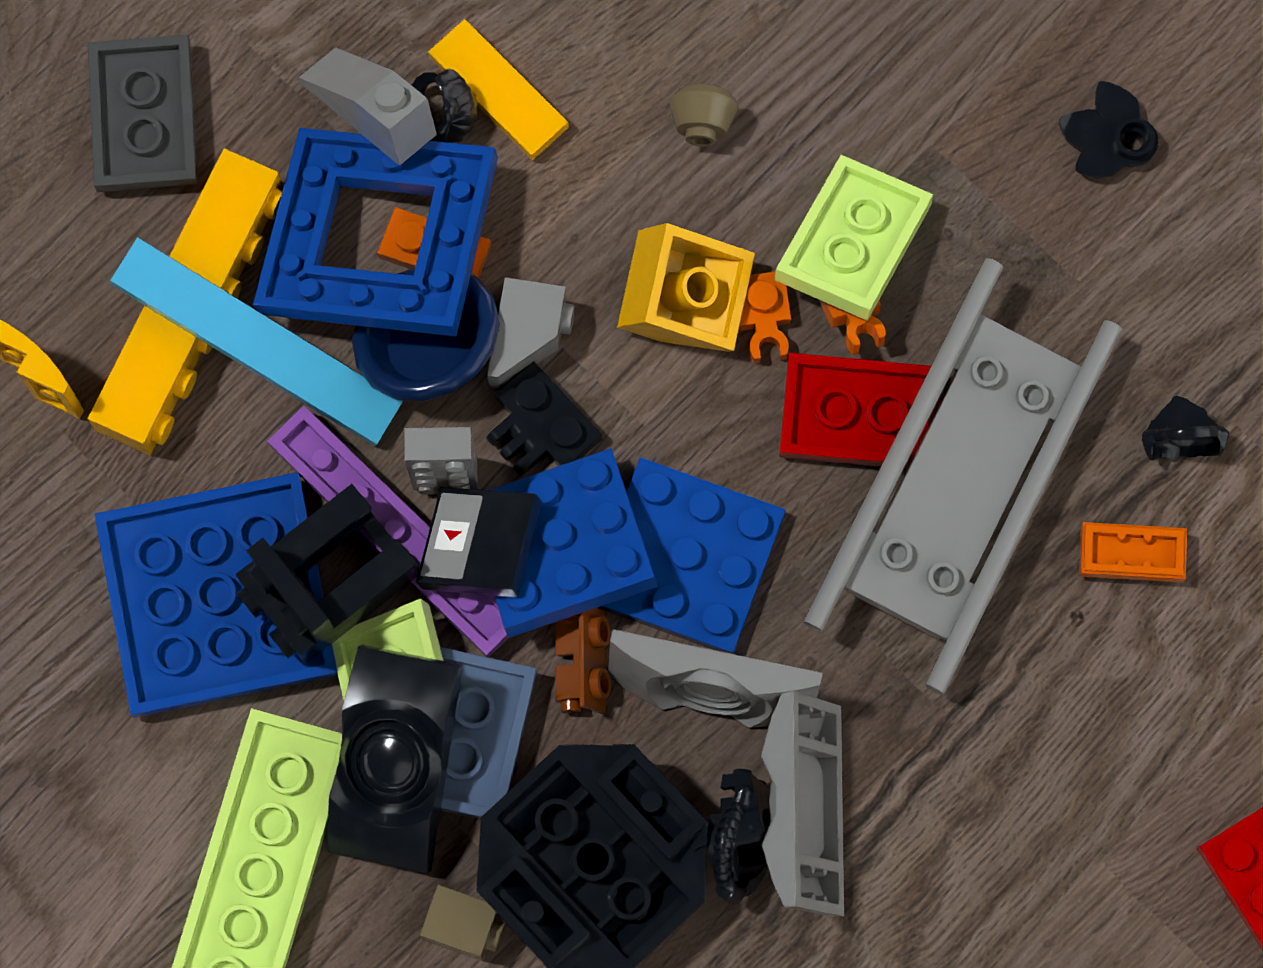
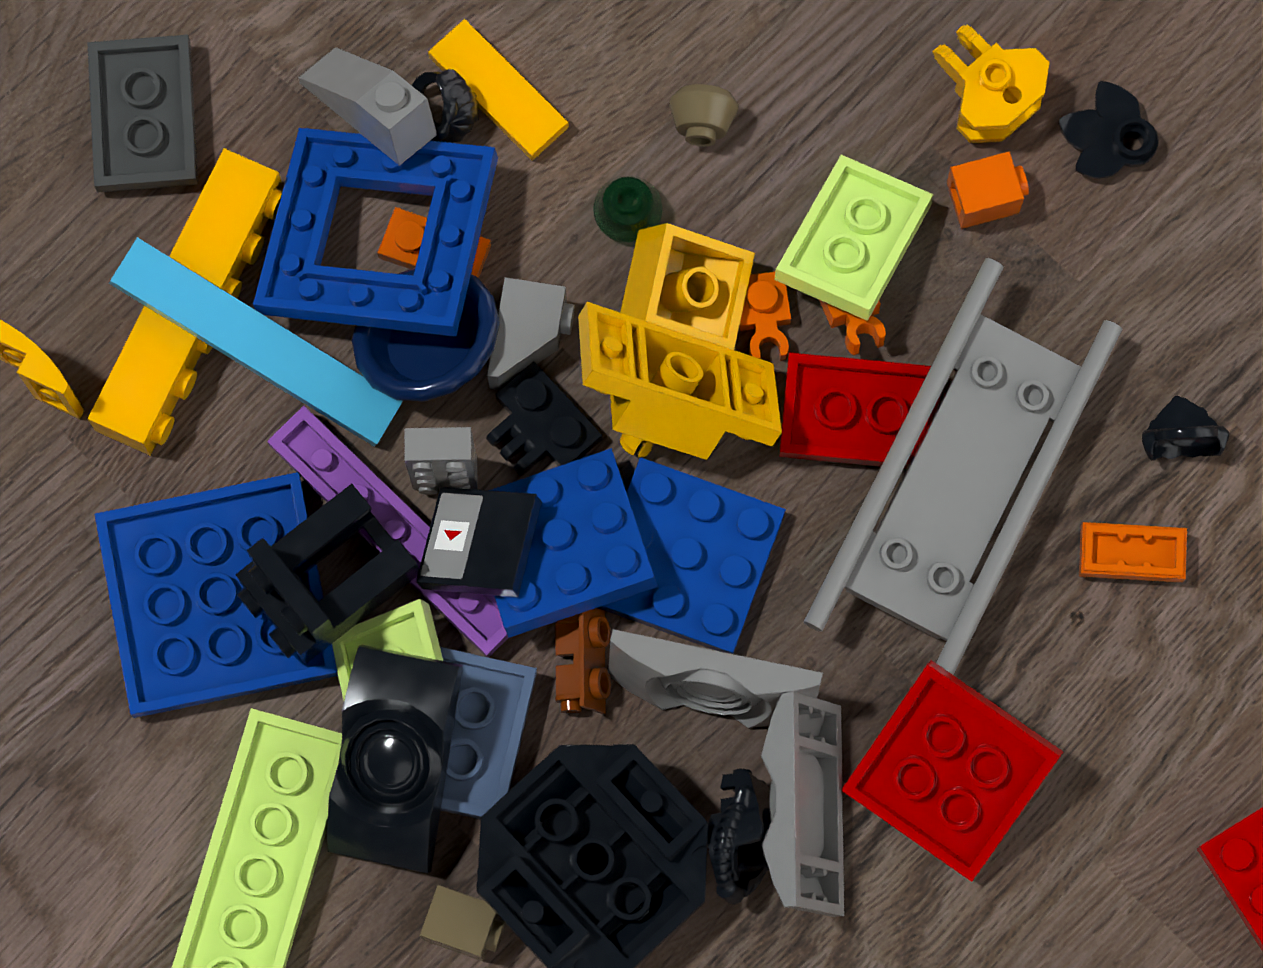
(624, 220): none -> clear green cone
(675, 385): none -> yellow brick
(951, 770): none -> red plate
(987, 189): none -> orange brick
(991, 83): none -> yellow hinge

